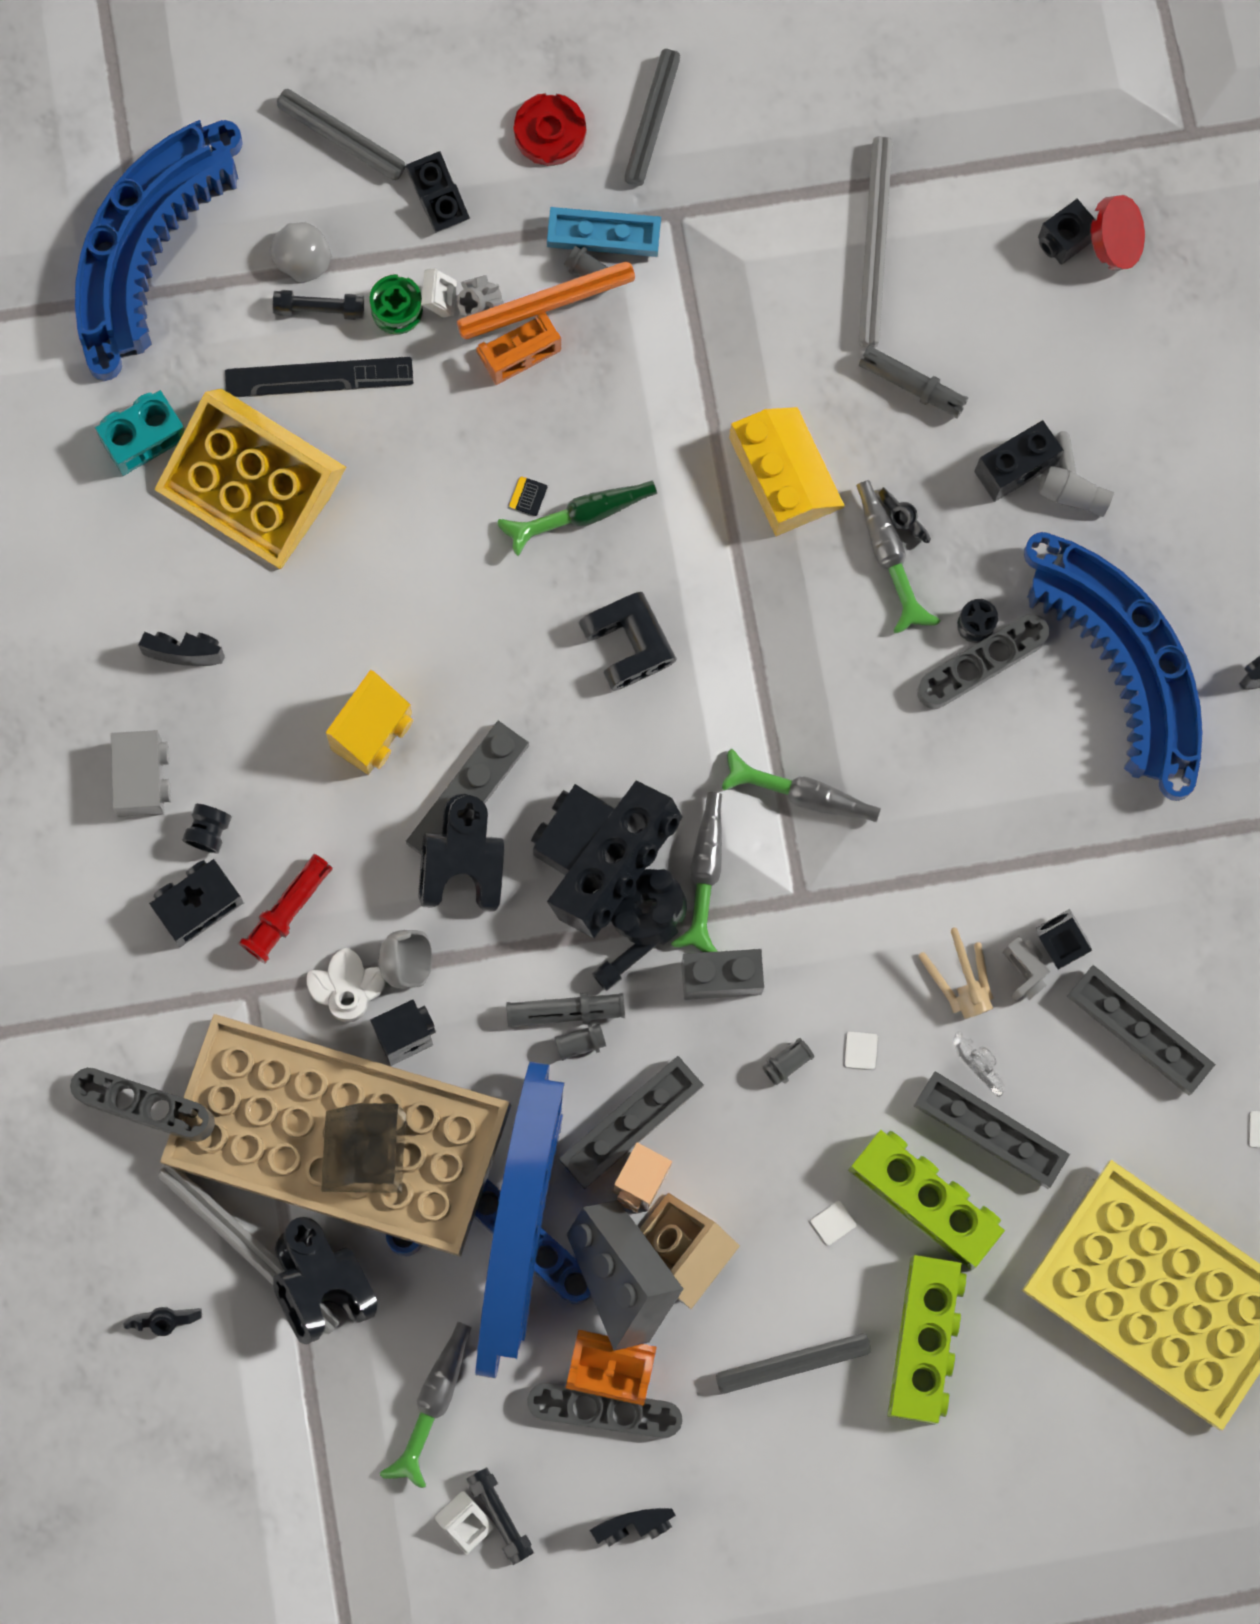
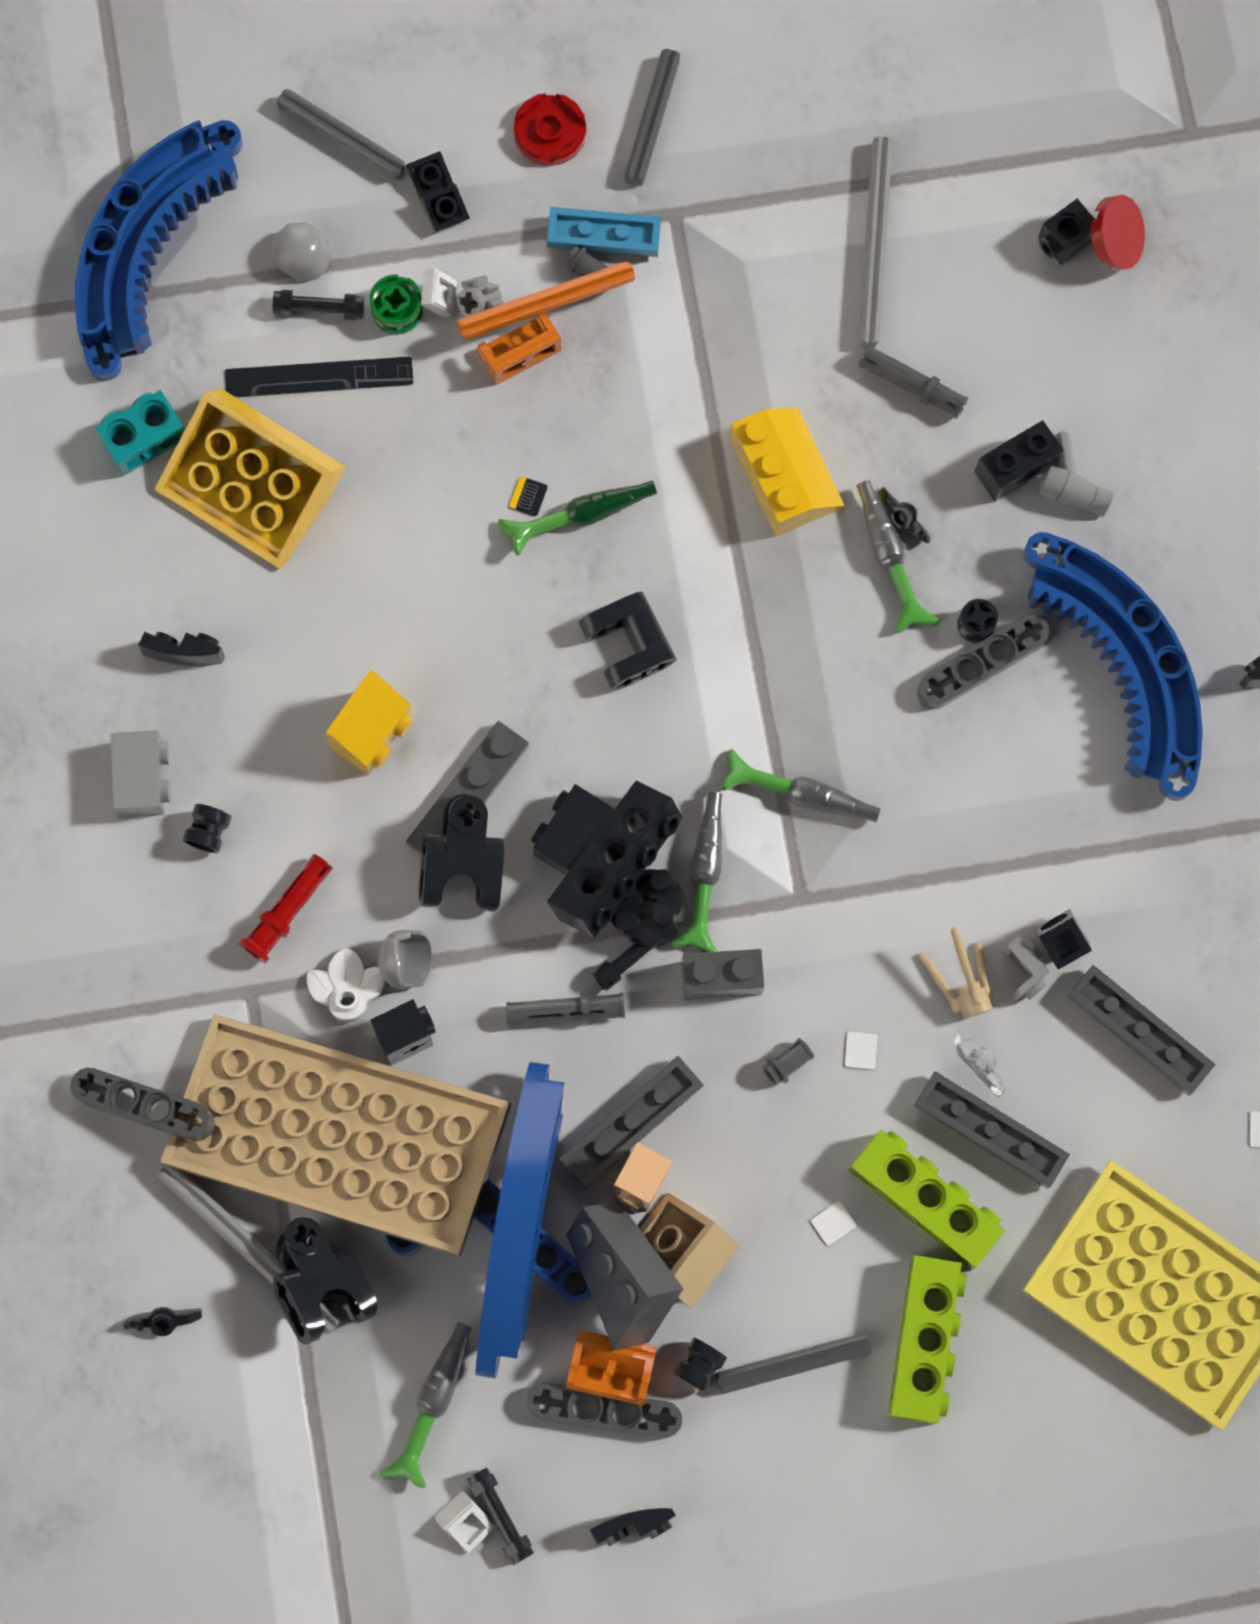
(215, 894): black brick -> none
(364, 1148): clear smoke slope -> none
(580, 1041): dark grey pin -> none
(700, 1364): none -> black wheel

